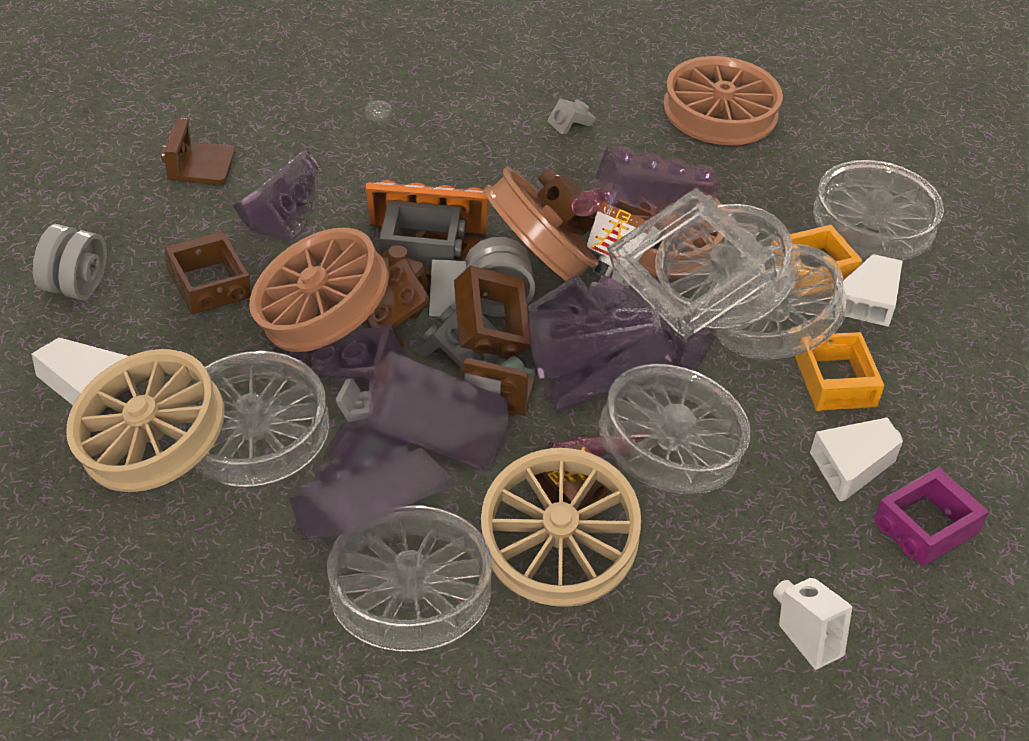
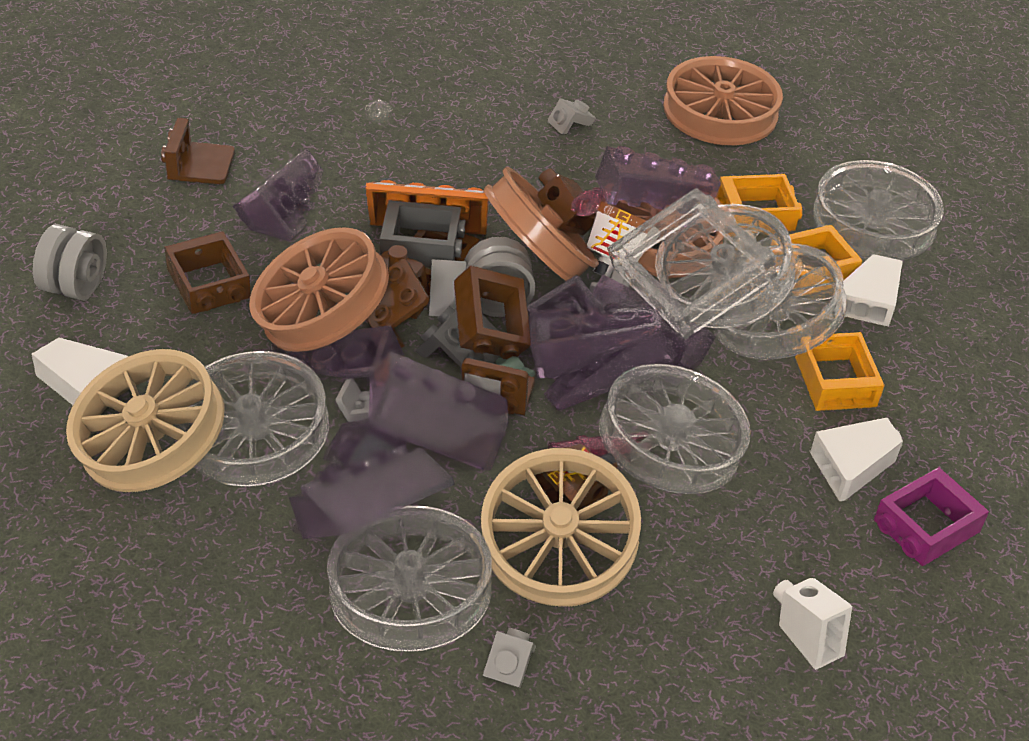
(509, 657): none -> light grey bracket
(763, 187): none -> light orange window

